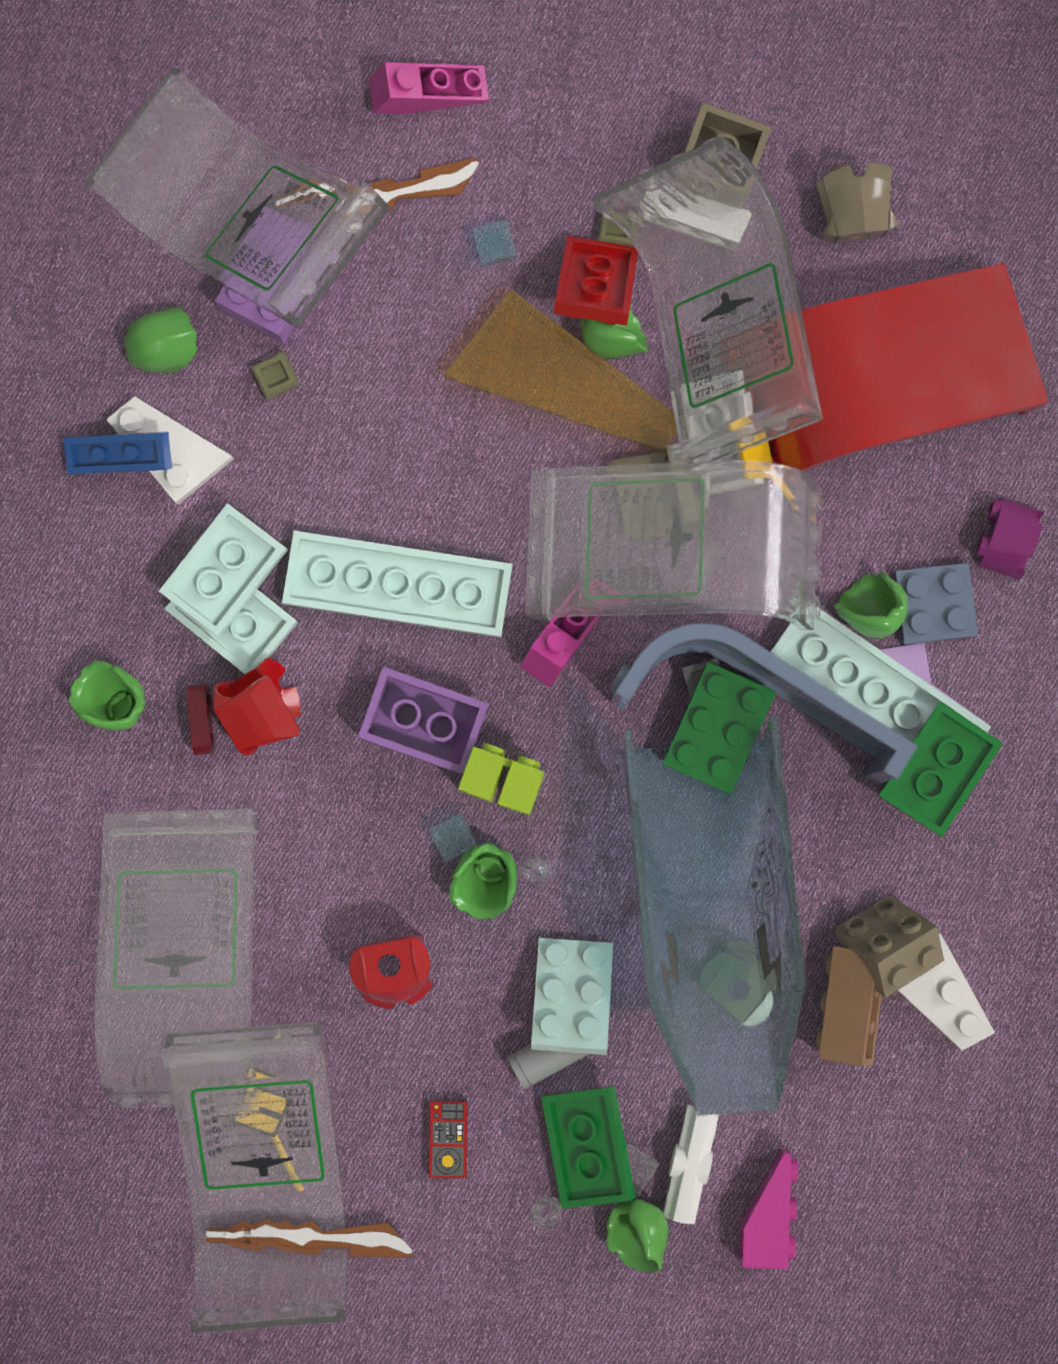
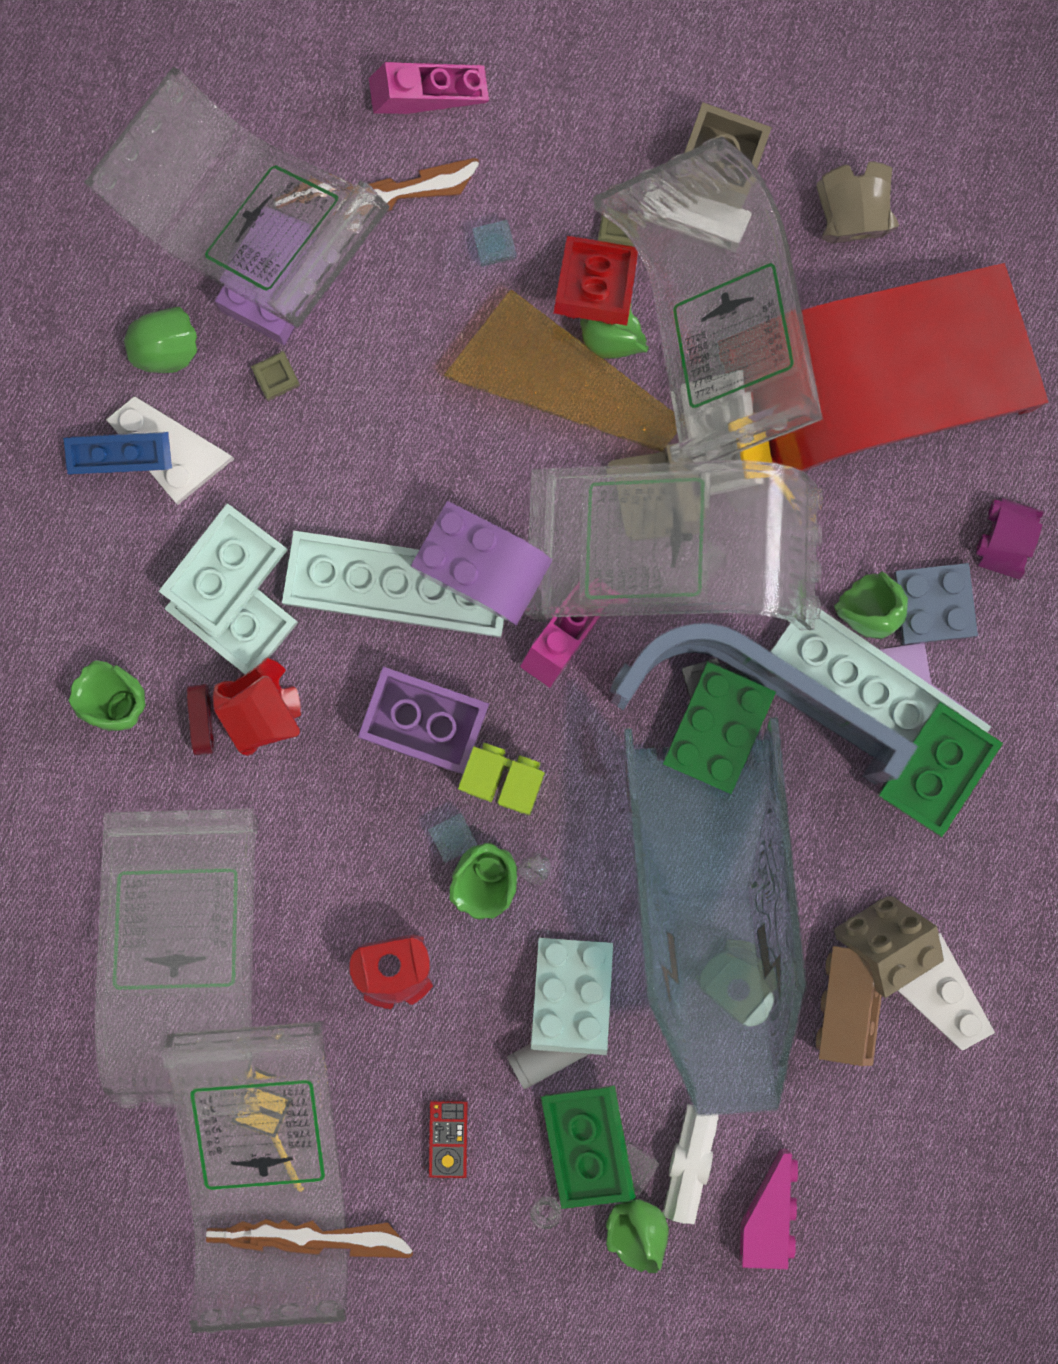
(481, 563): none -> medium lavender brick

